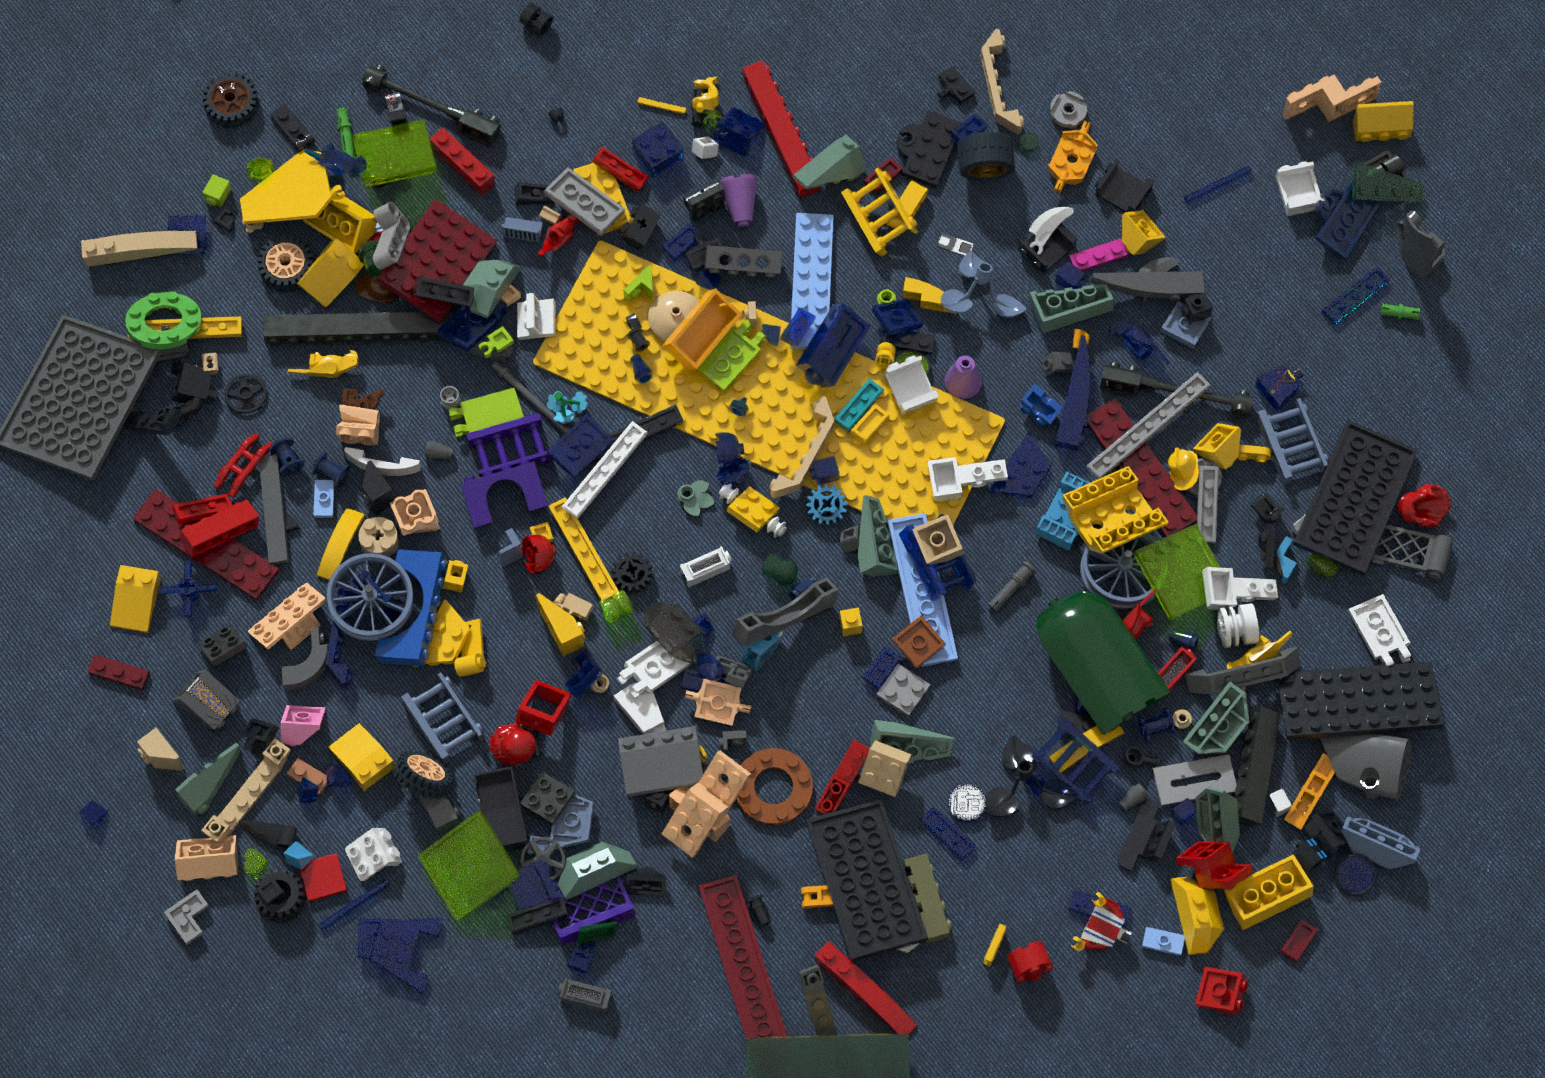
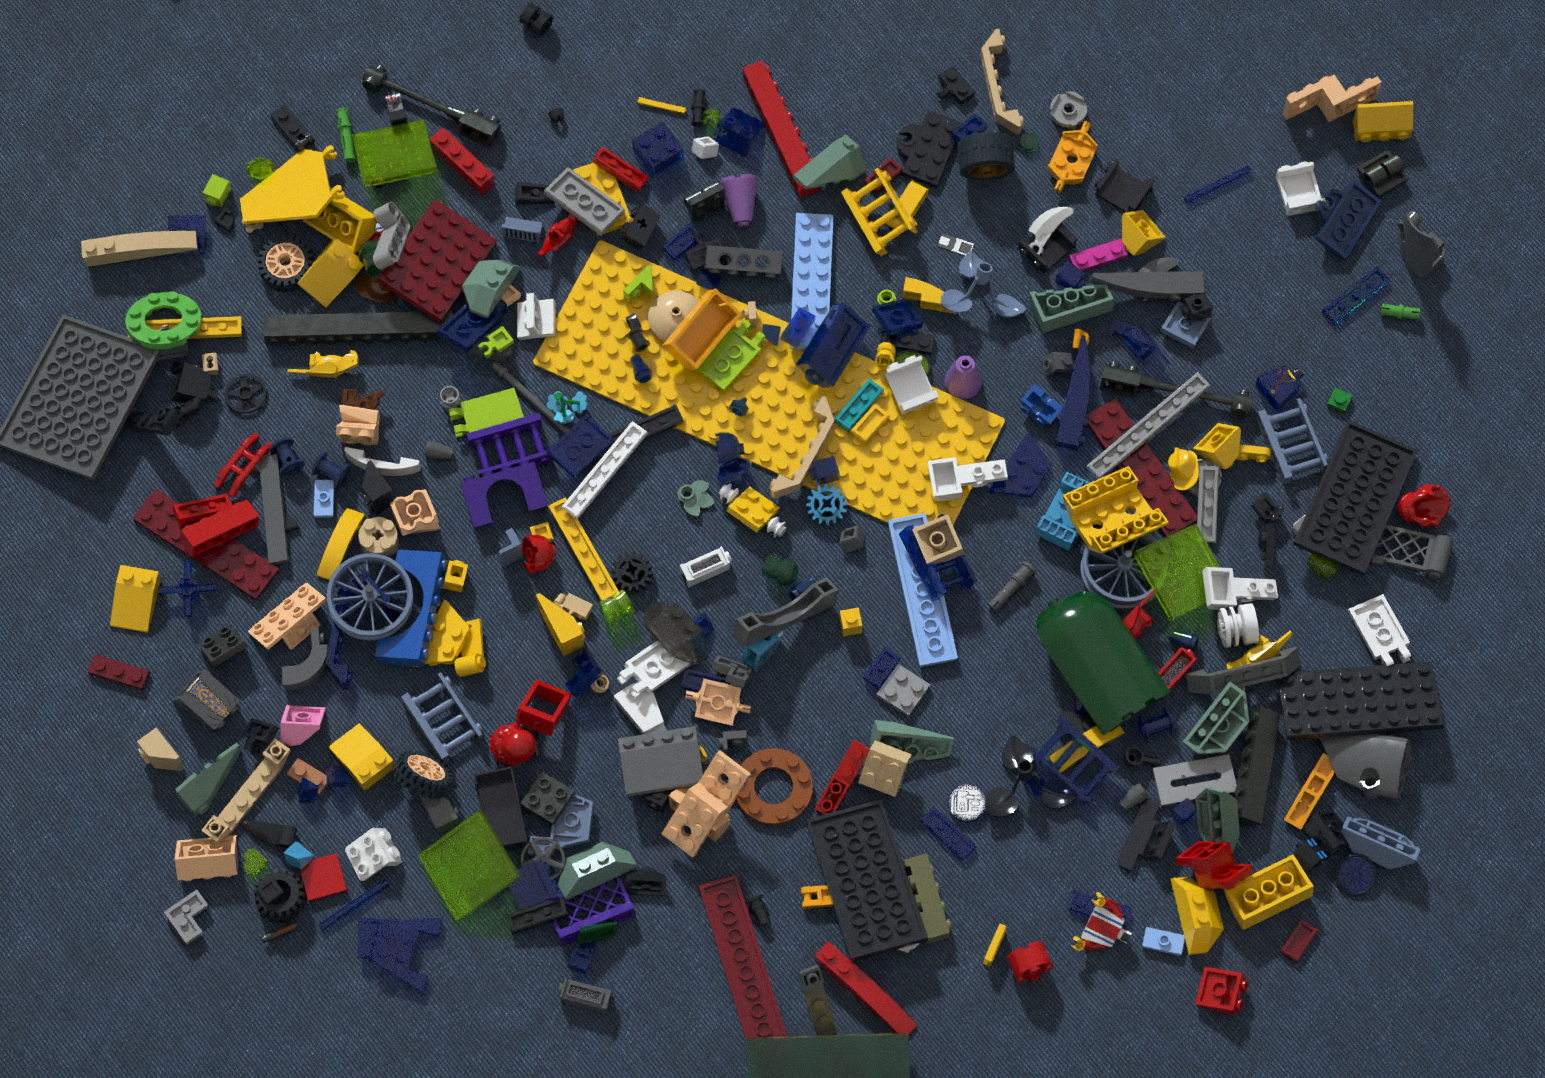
(93, 813): clear blue slope -> none
(230, 87): wheel -> none
(279, 932): none -> piece
(338, 161): clear blue animal -> none
(443, 292): black brick -> none
(550, 215): tan piece -> none
(708, 100): yellow animal -> none
(709, 667): clear blue tile -> none
(875, 544): sand green wedge -> none
(918, 642): dark orange tile -> none
(1182, 724): tan plate -> none
(1281, 802): white slope -> none
(1284, 565): dark azure slope -> none
(1339, 400): none -> green plate
(1380, 185): clear green wing -> none

